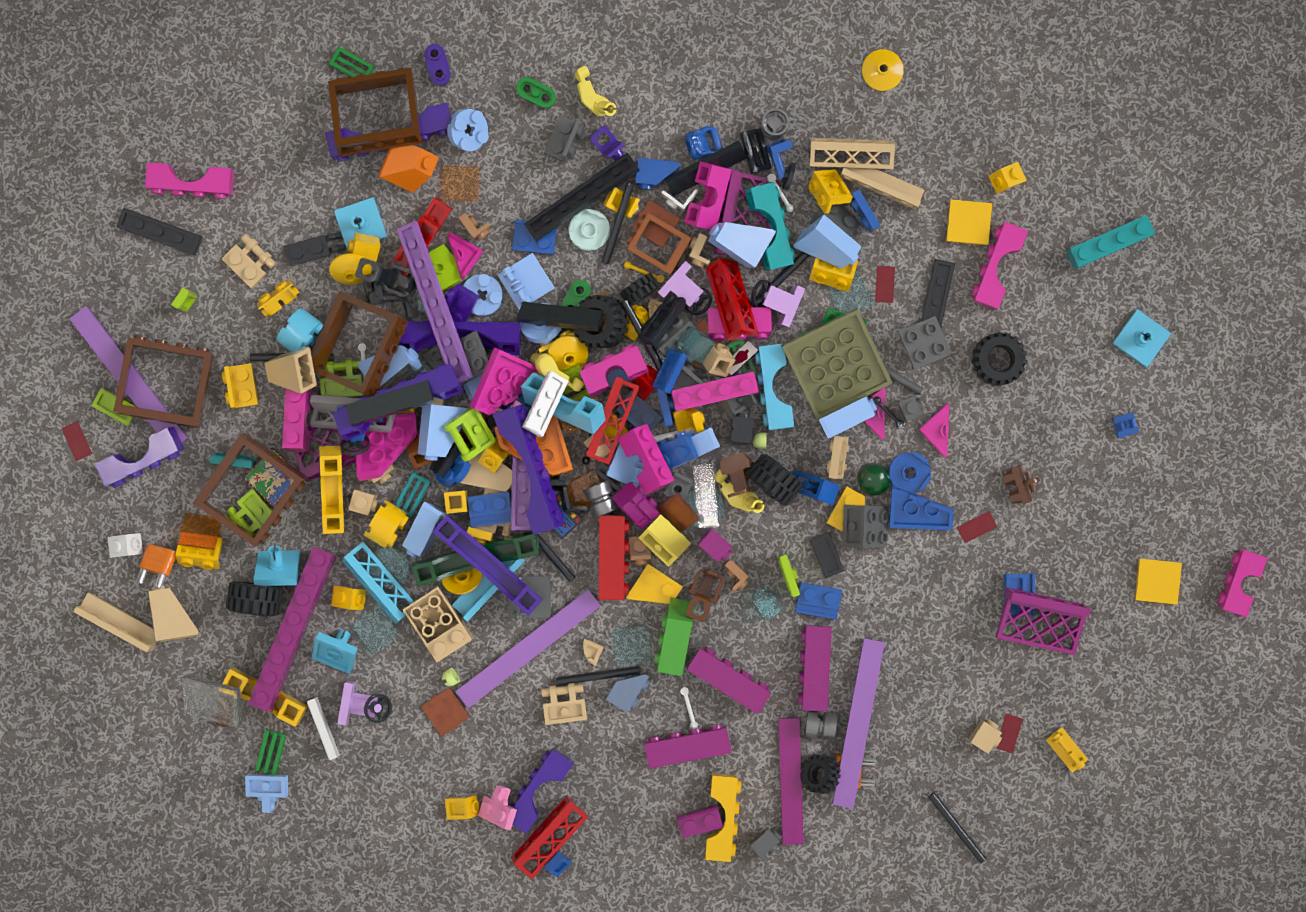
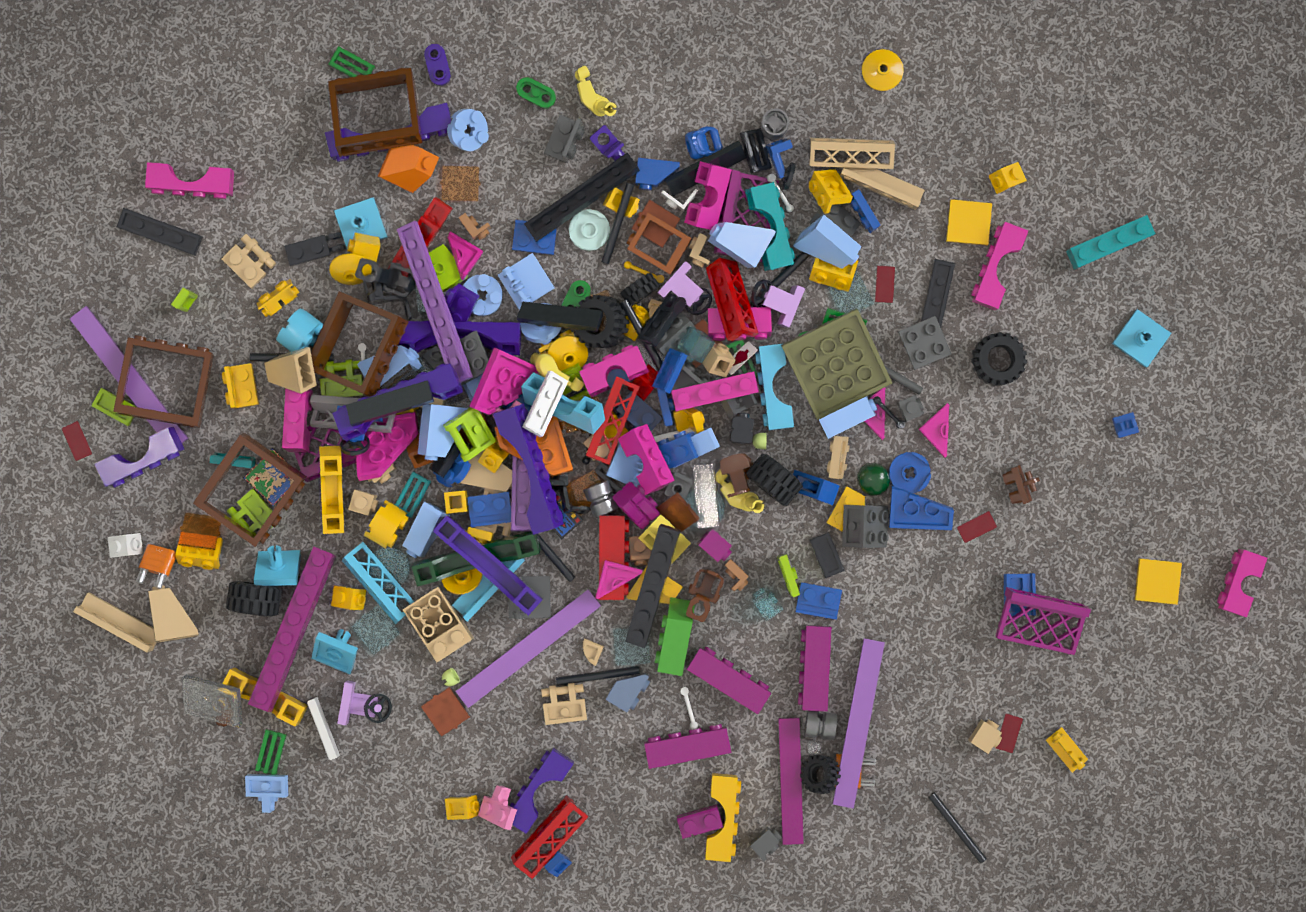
(614, 576): none -> dark pink tile
(652, 585): none -> black plate

